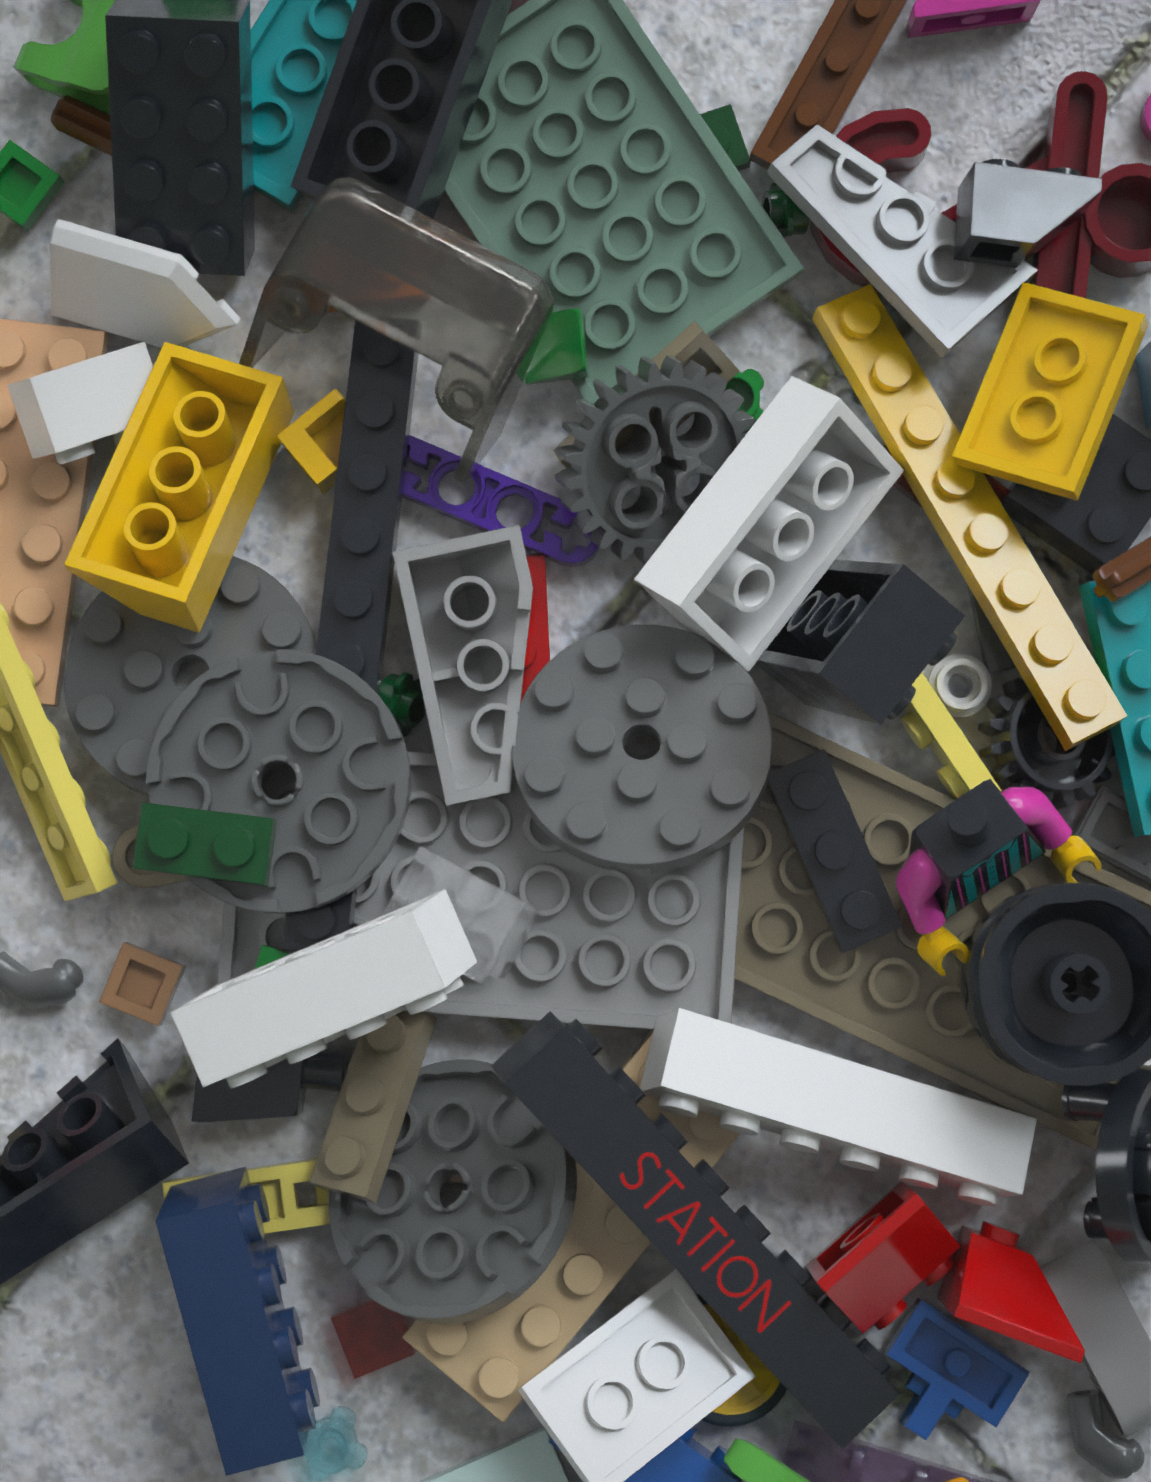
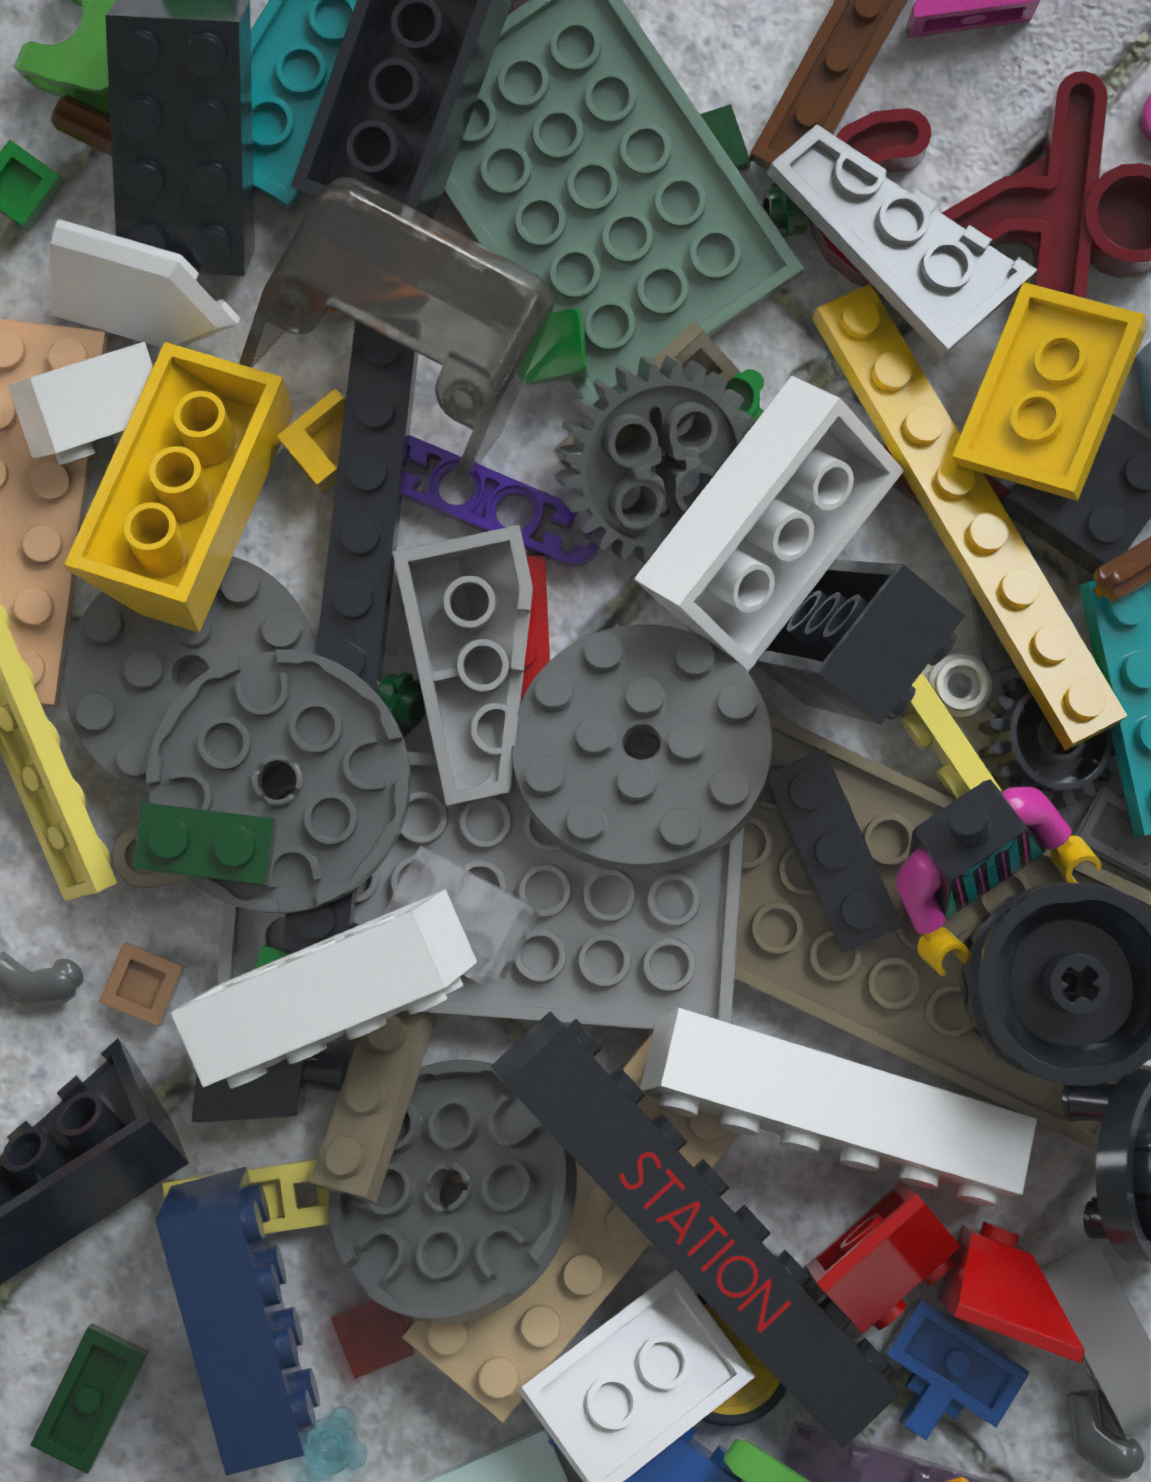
(89, 1398): none -> dark green plate
(1016, 211): slope -> none

